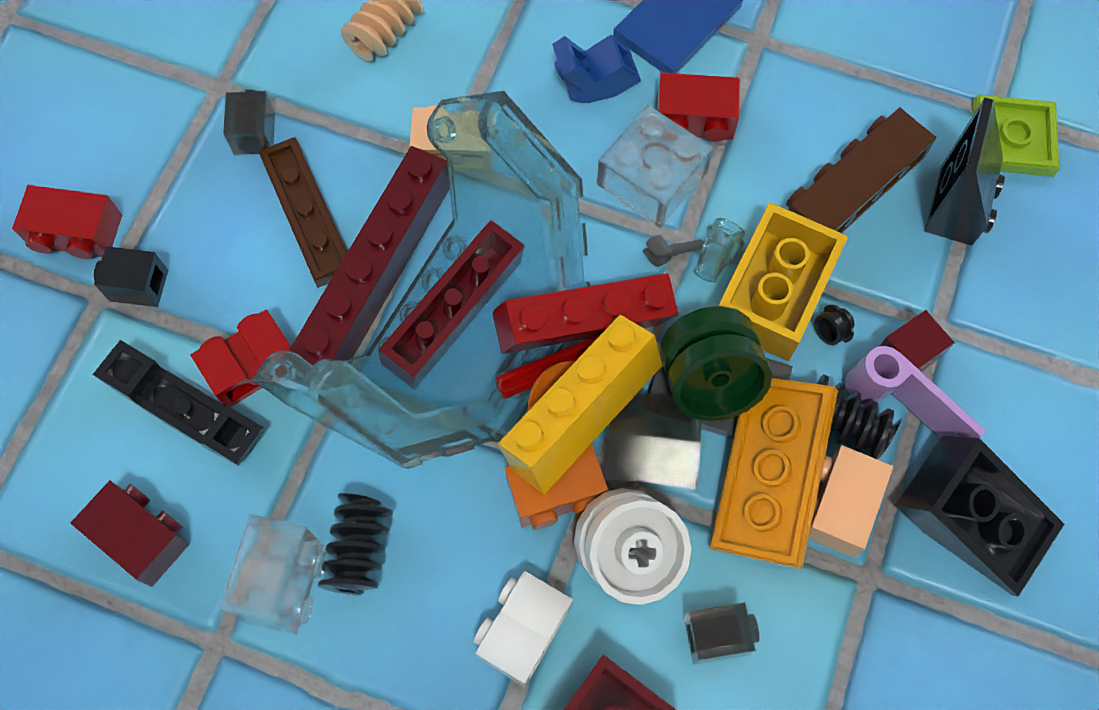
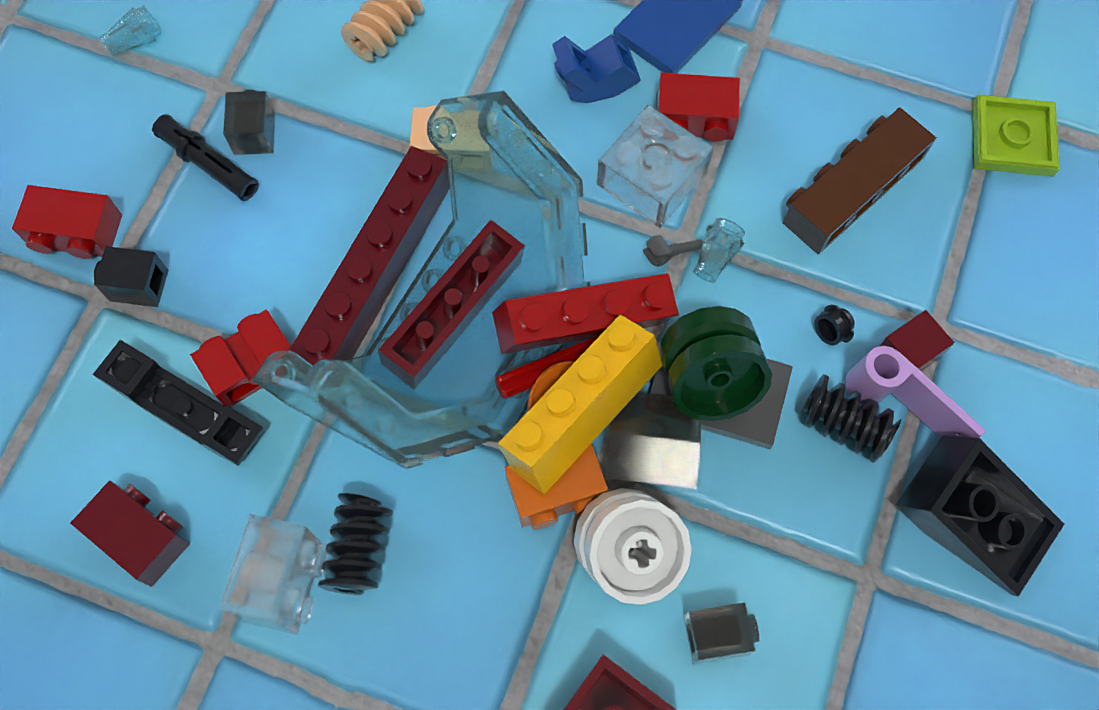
(131, 31): none -> clear light blue cone
(192, 147): none -> black pin
(304, 209): reddish brown tile -> none
(523, 627): white brick -> none
(775, 474): light orange tile -> none
(783, 277): yellow brick -> none
(848, 500): light nougat brick -> none
(969, 181): black slope -> none

